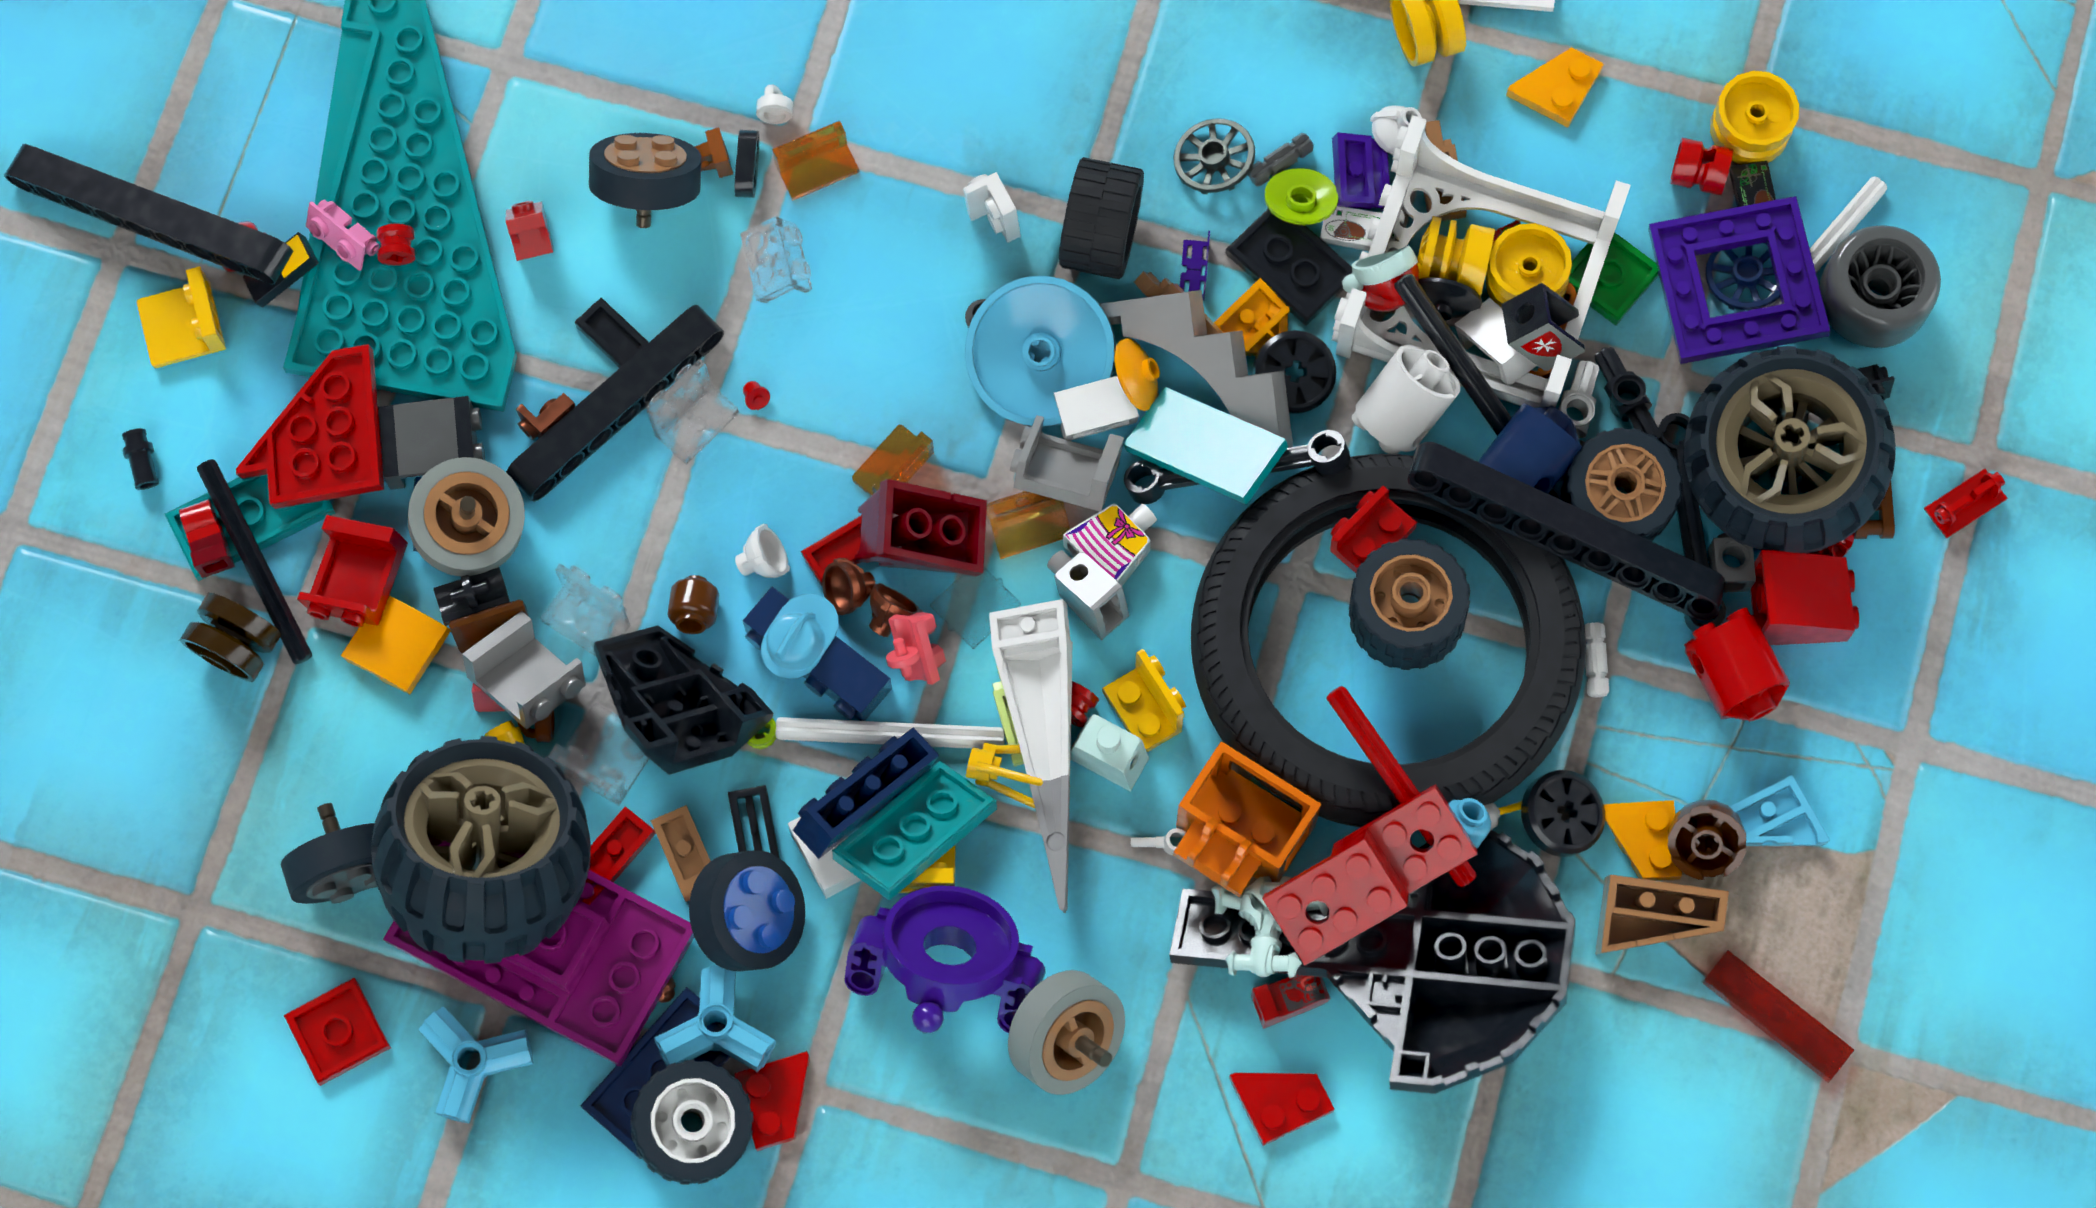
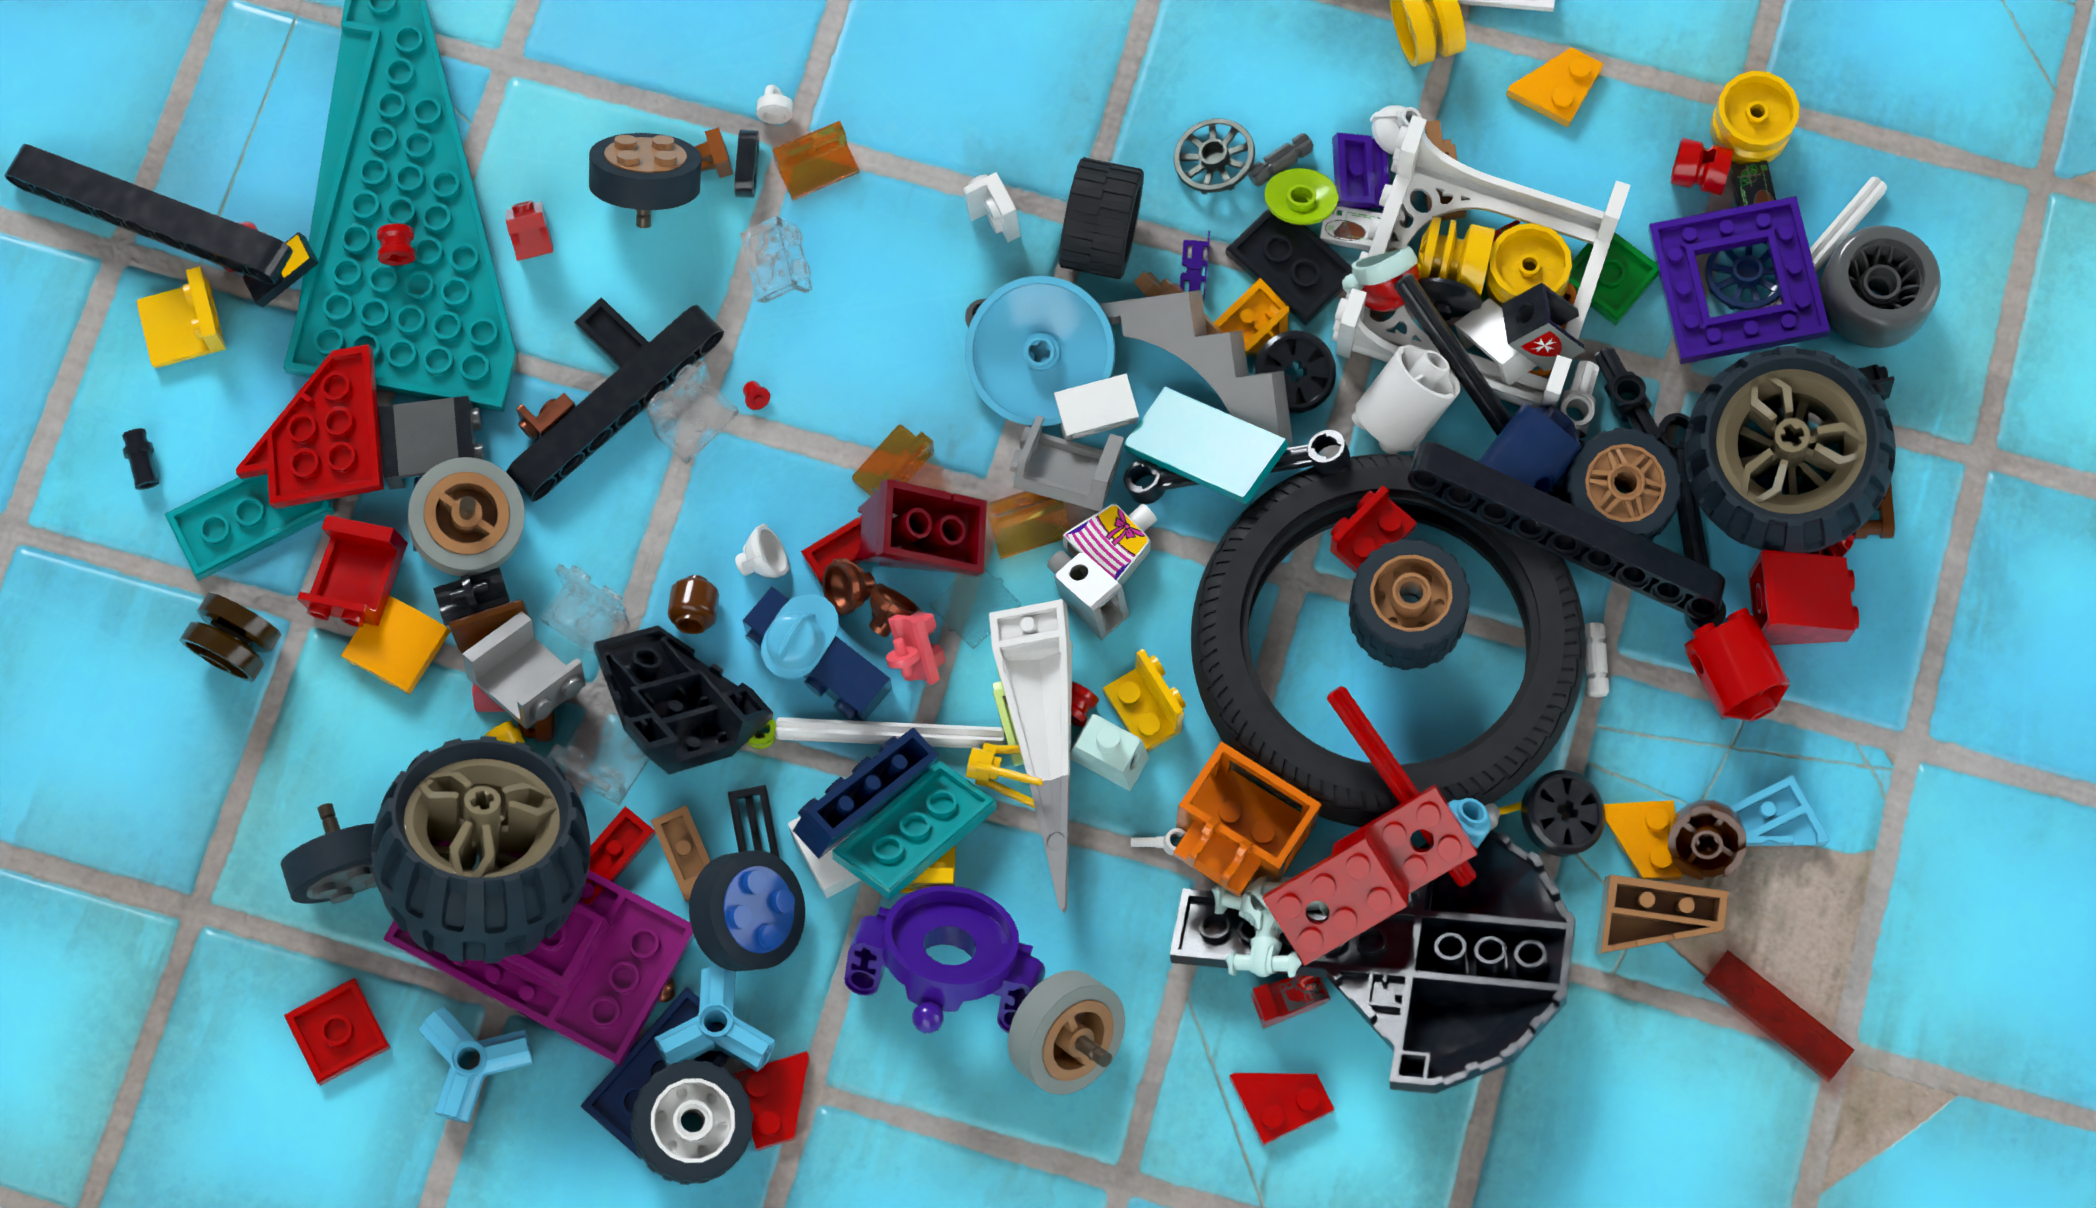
(206, 539): leg -> none
(254, 561): black axle -> none
(328, 223): bright pink hinge -> none
(1136, 373): light orange dish -> none
(1738, 578): dark grey brick -> none
(1967, 502): red hinge -> none

